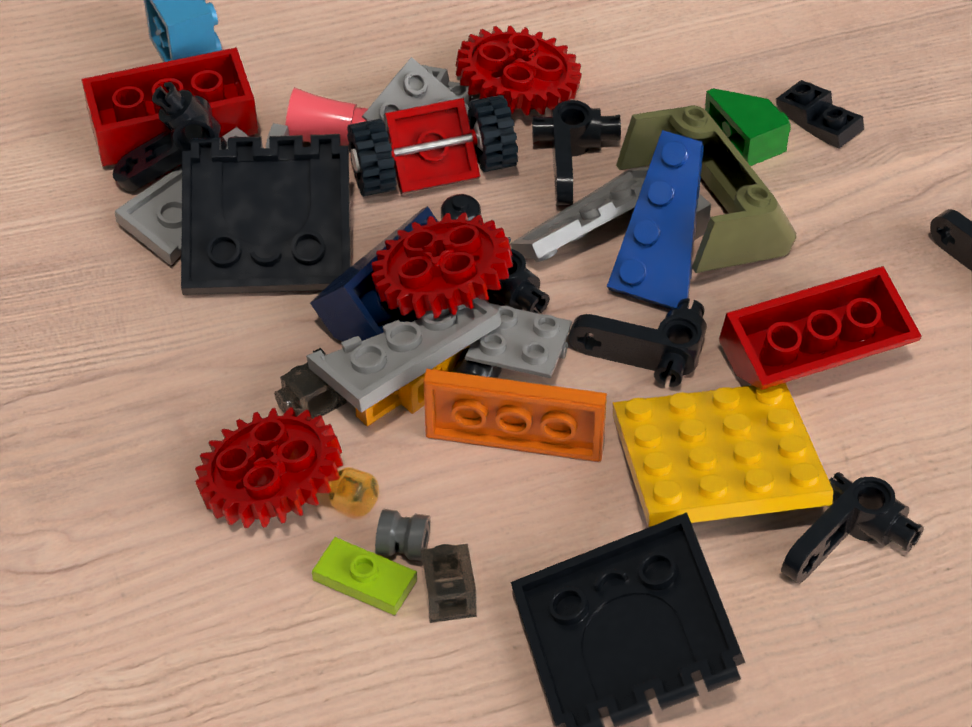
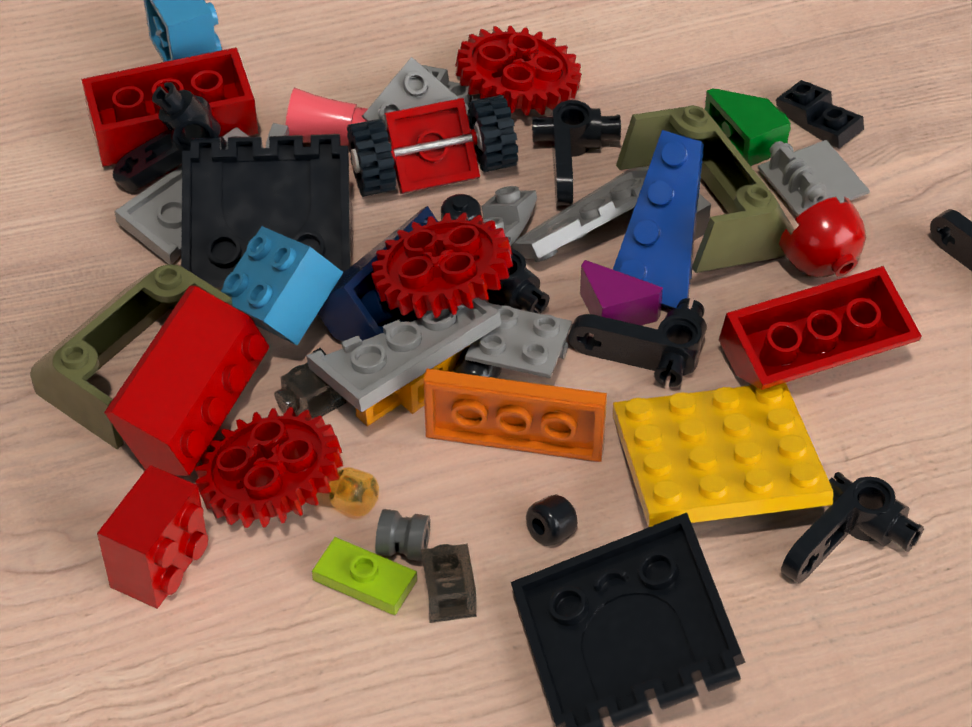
(64, 371): none -> olive windscreen
(153, 536): none -> red brick
(187, 382): none -> red slope
(281, 284): none -> dark azure brick
(510, 210): none -> light grey slope
(551, 520): none -> black piece
(619, 295): none -> magenta slope
(810, 175): none -> light grey hinge
(826, 239): none -> red cylinder

